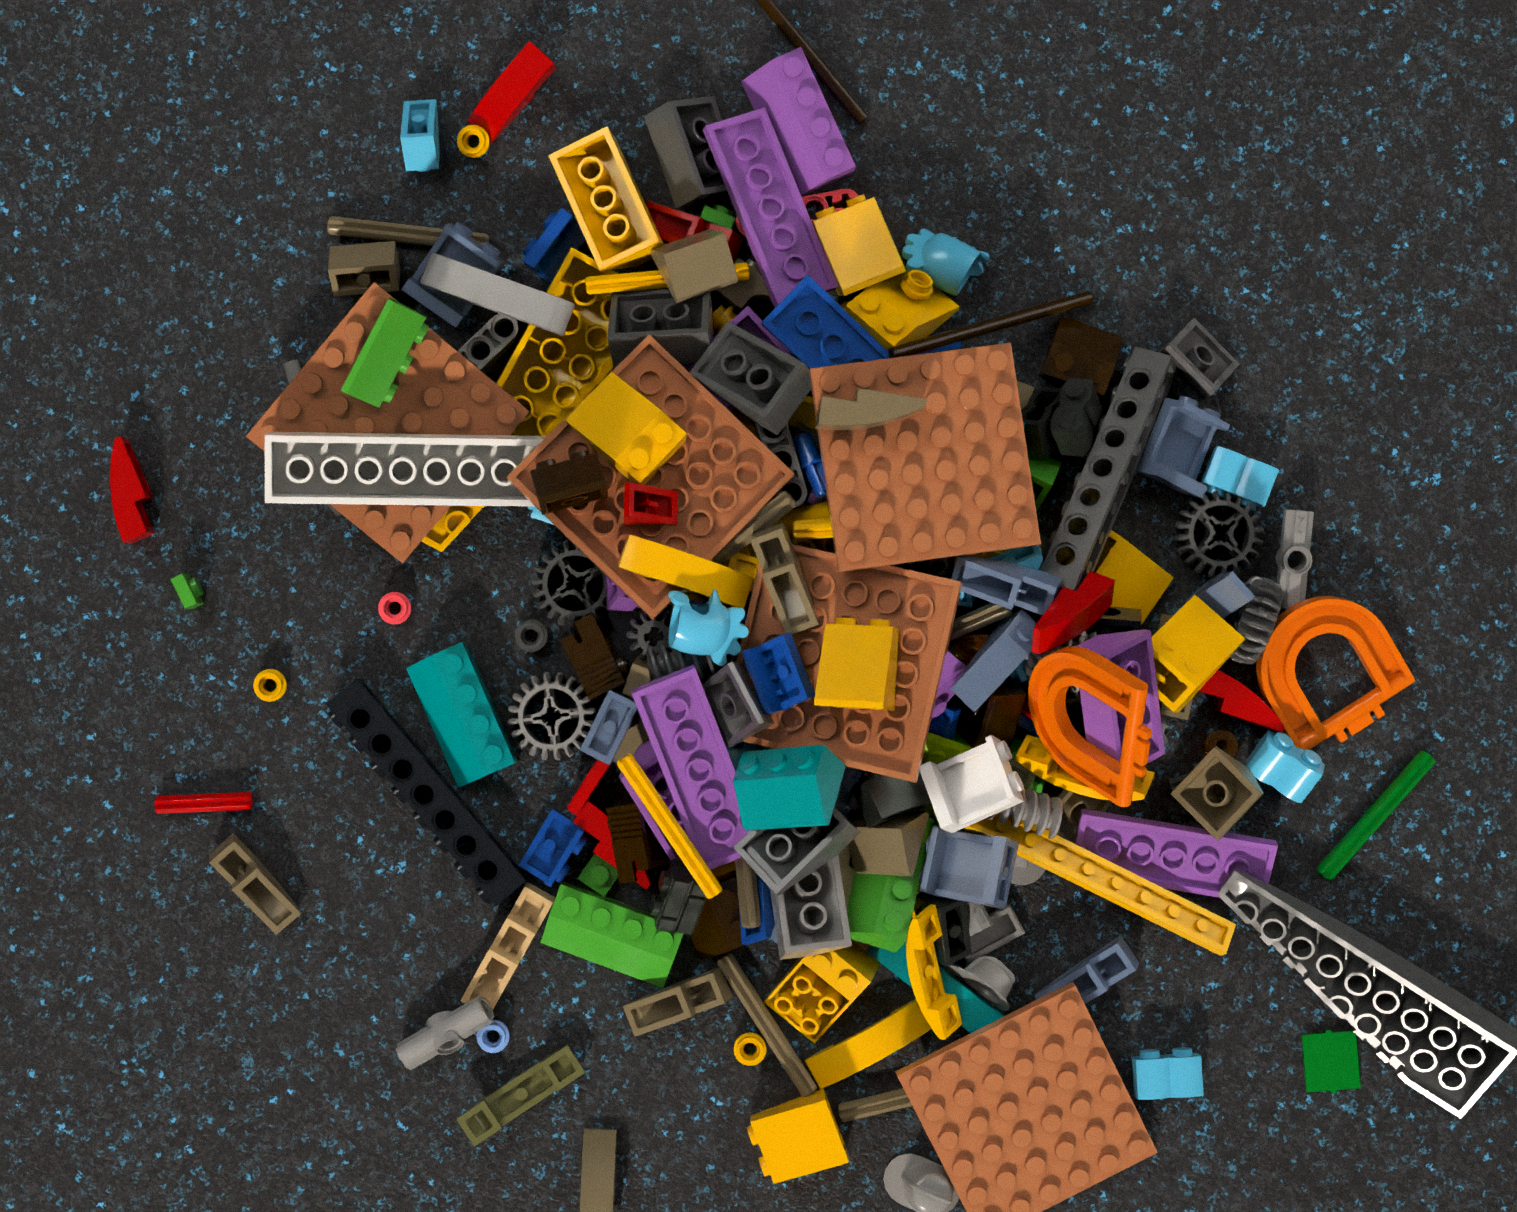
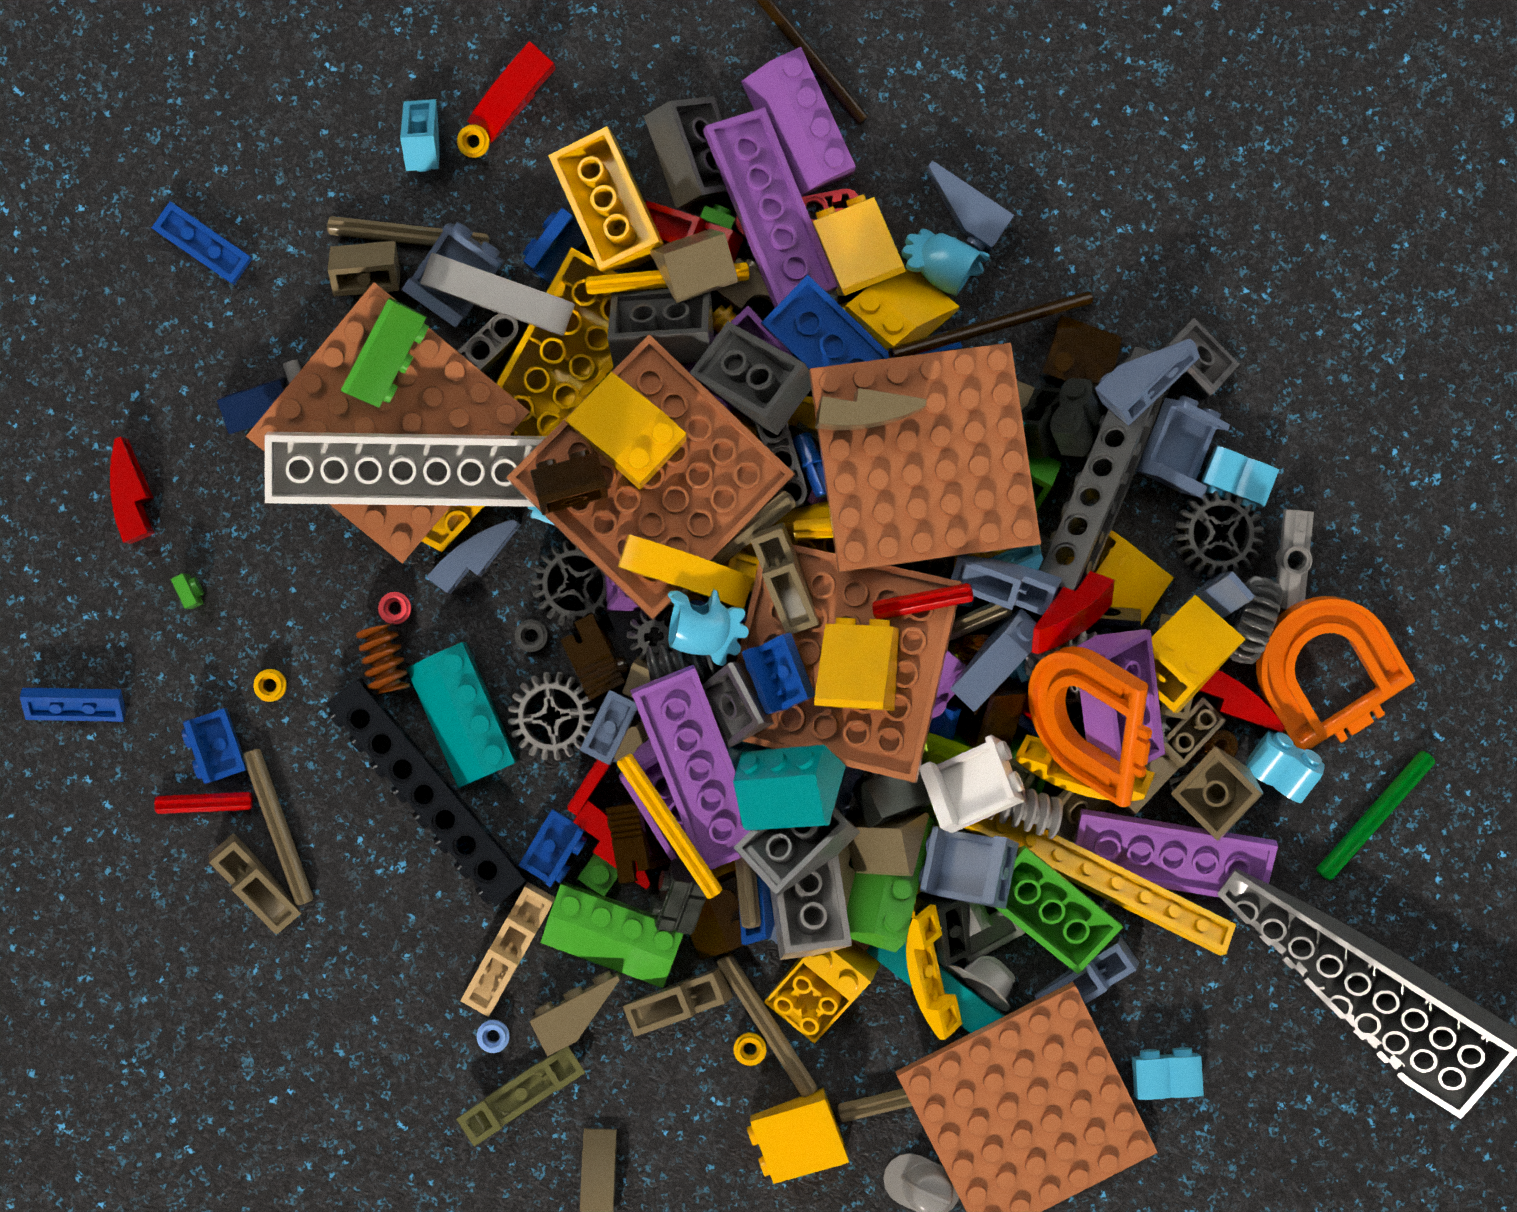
(73, 704): none -> blue plate
(202, 243): none -> blue plate
(213, 746): none -> blue bracket
(246, 407): none -> dark blue hinge
(278, 827): none -> dark tan axle
(382, 659): none -> dark orange piece
(445, 1032): light grey piece -> none
(473, 555): none -> sand blue slope
(566, 1021): none -> dark tan slope
(650, 505): red slope -> none
(868, 1045): yellow slope -> none
(917, 285): yellow plate -> none
(922, 601): none -> red axle
(974, 213): none -> sand blue slope
(1057, 912): none -> bright green slope
(1141, 381): none -> sand blue slope
(1184, 742): none -> dark tan slope
(1330, 1061): green piece -> none

